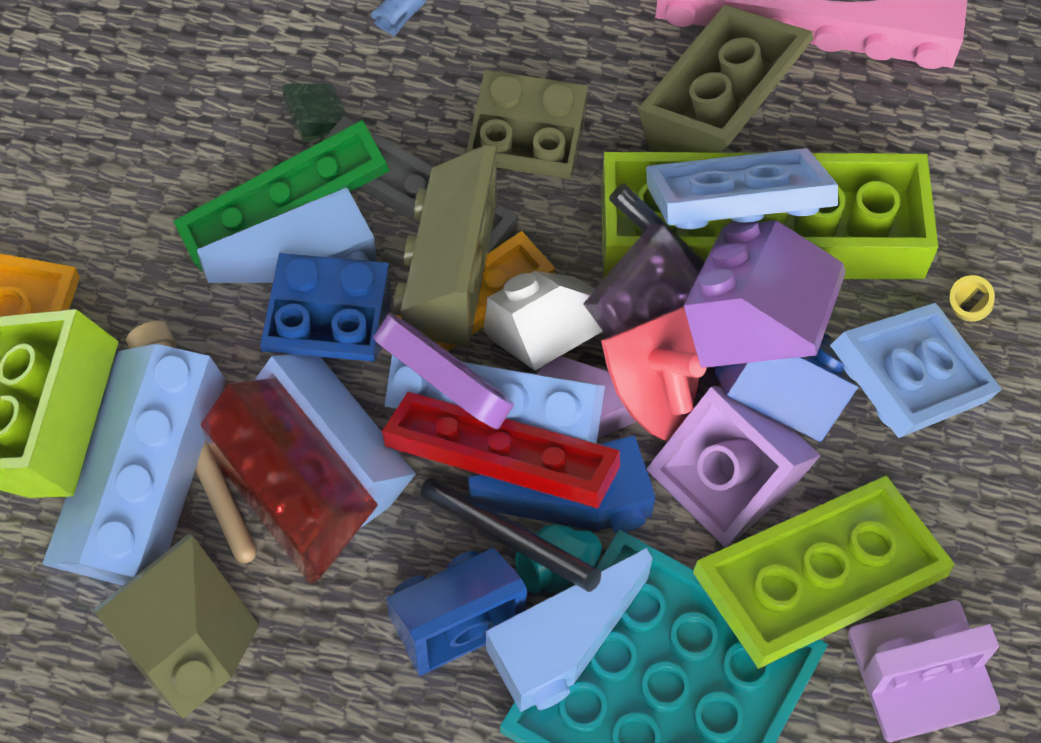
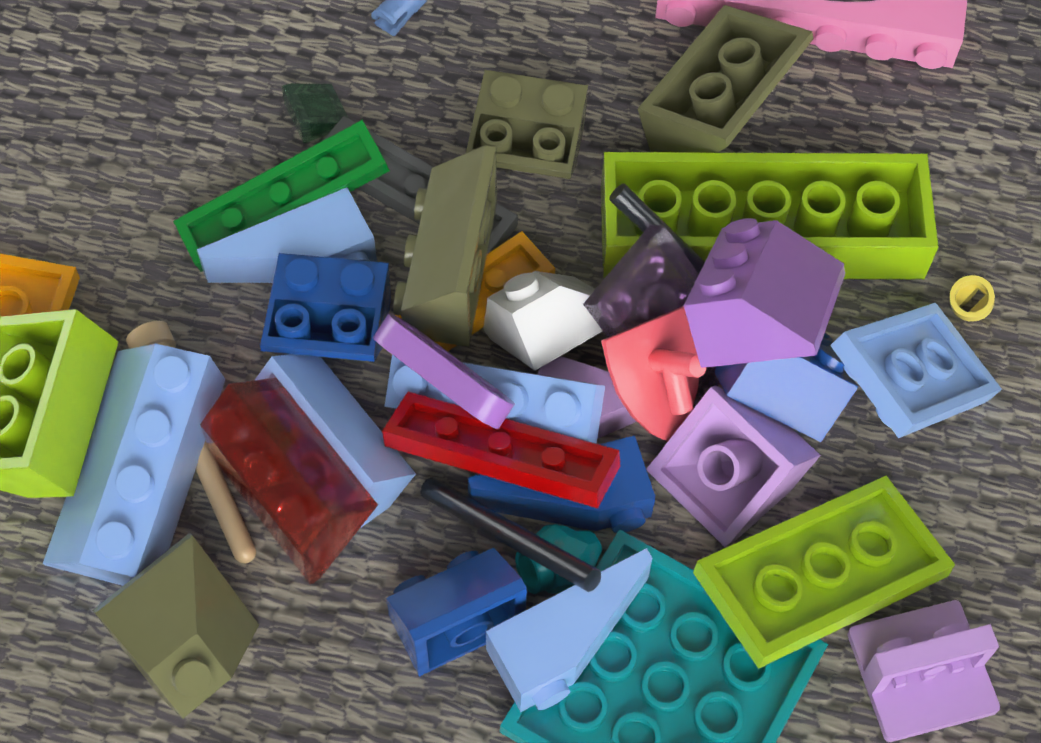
(741, 188): light blue plate -> none

